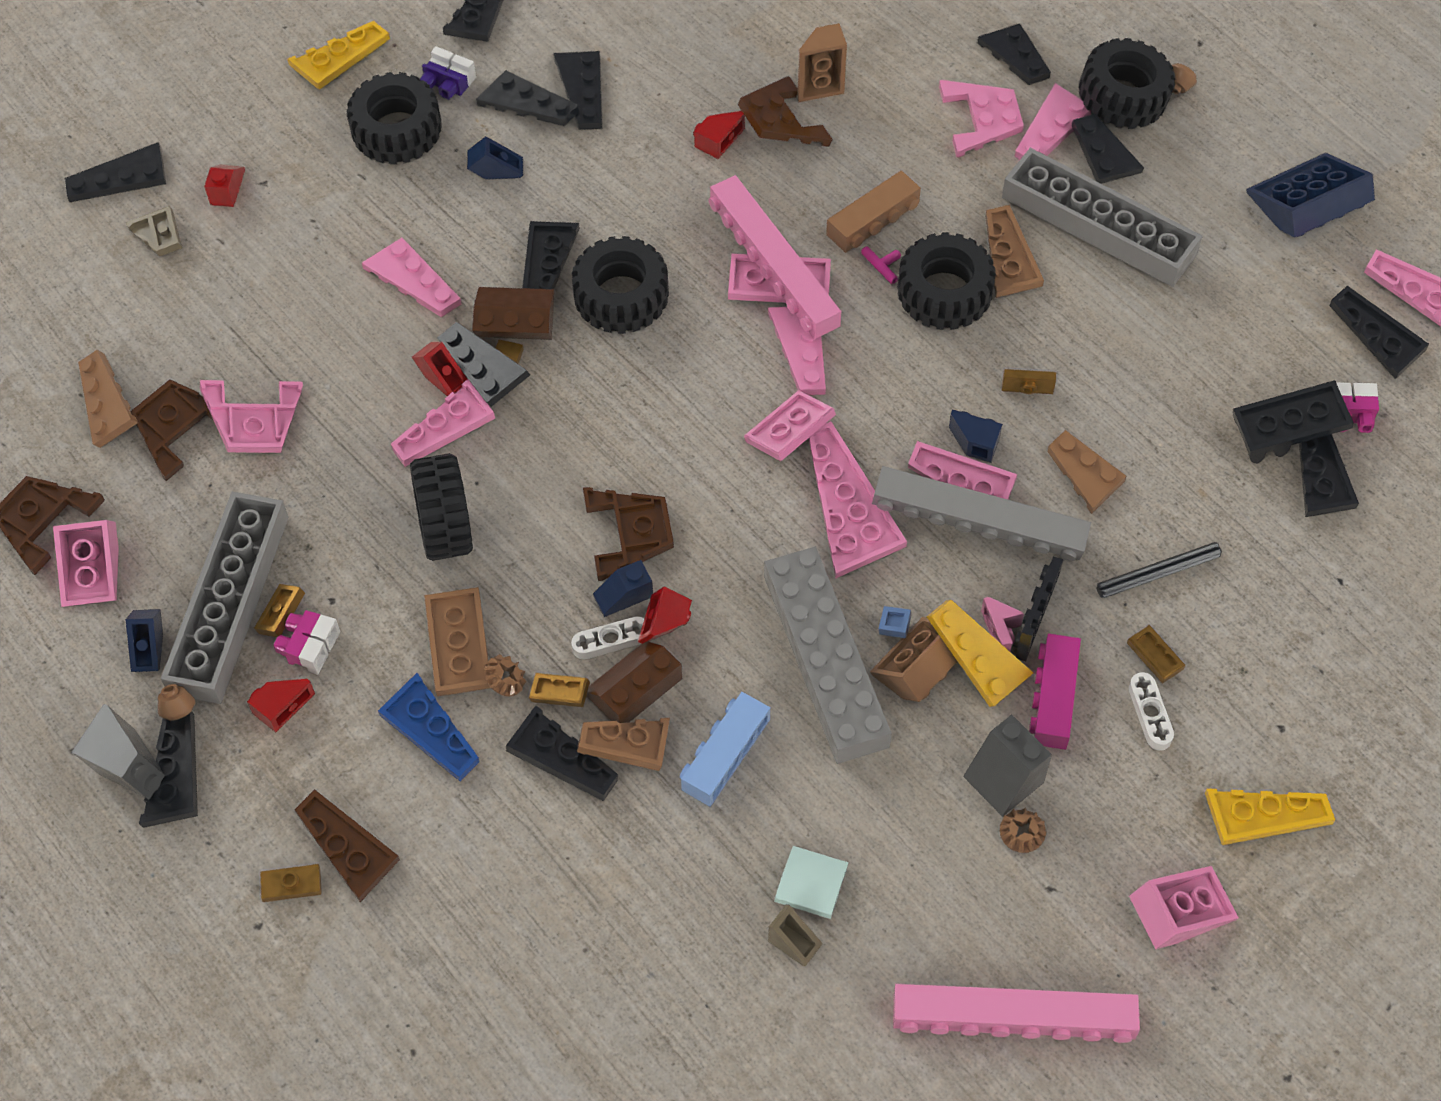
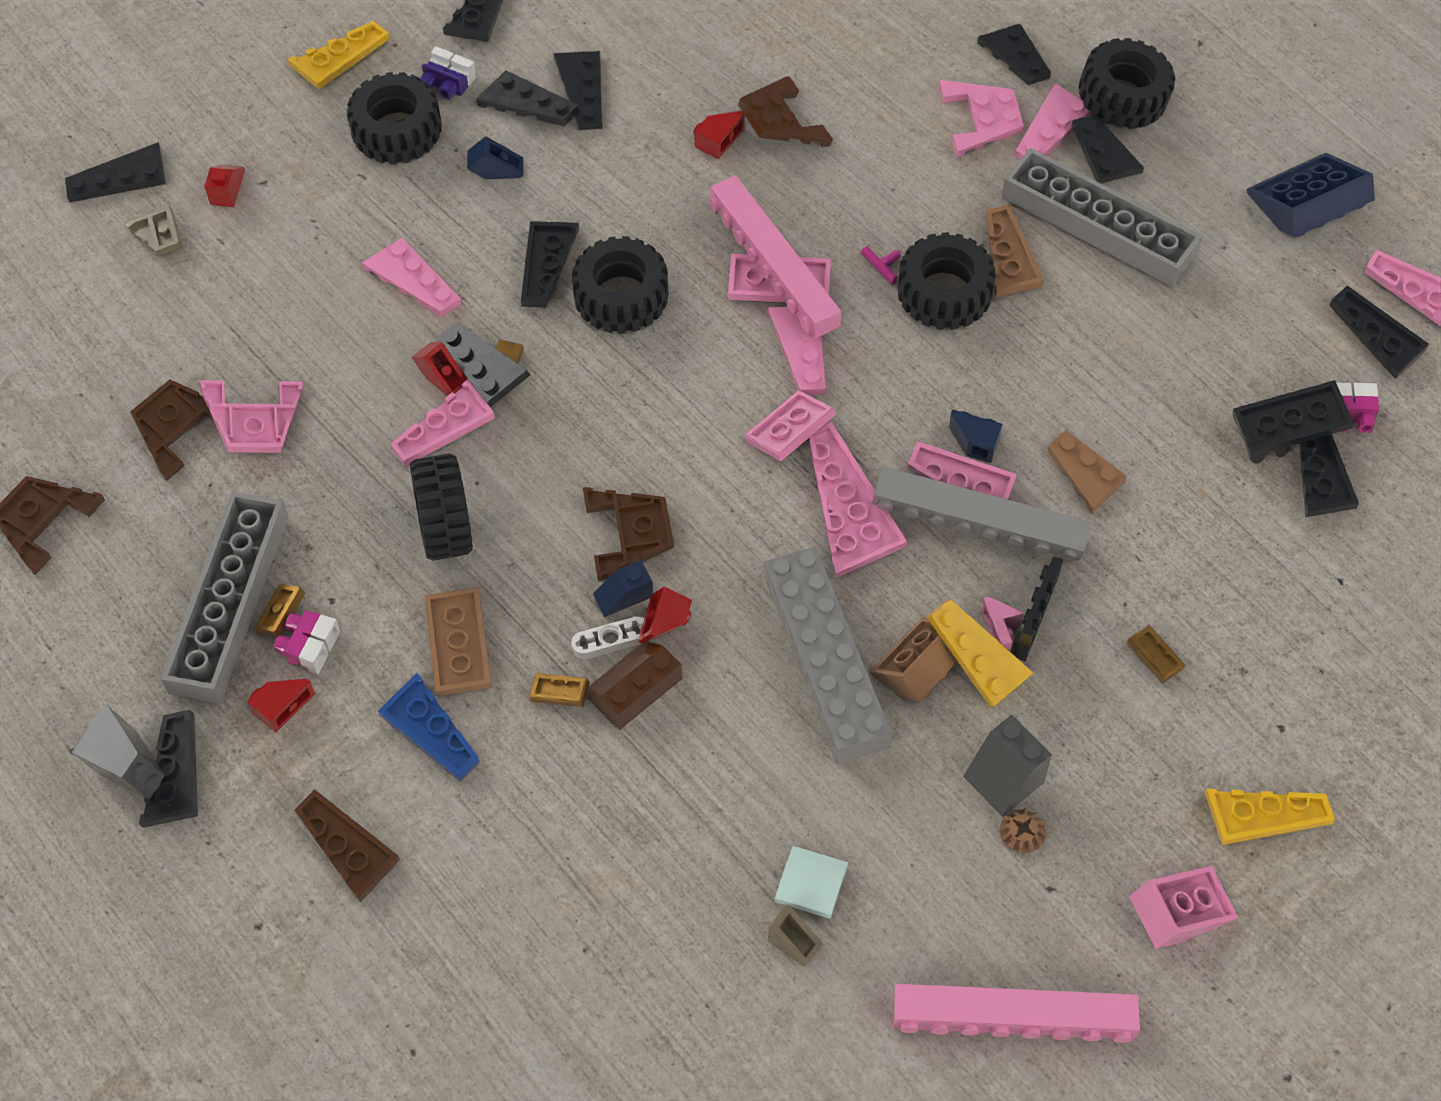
(87, 562): bright pink slope -> none
(106, 408): medium nougat wing -> none
(144, 639): dark blue slope -> none
(174, 702): medium nougat cone -> none
(290, 883): pearl gold plate -> none
(494, 671): medium nougat gear -> none
(513, 313): reddish brown slope -> none
(553, 751): black wing -> none
(631, 743): medium nougat wing -> none
(725, 748): light blue brick -> none
(822, 64): medium nougat slope -> none
(873, 211): medium nougat brick -> none
(895, 622): medium blue plate -> none
(1028, 381): pearl gold plate -> none
(1056, 690): dark pink brick -> none
(1149, 723): white beam -> none
(1158, 570): axle -> none
(1184, 78): medium nougat cone -> none

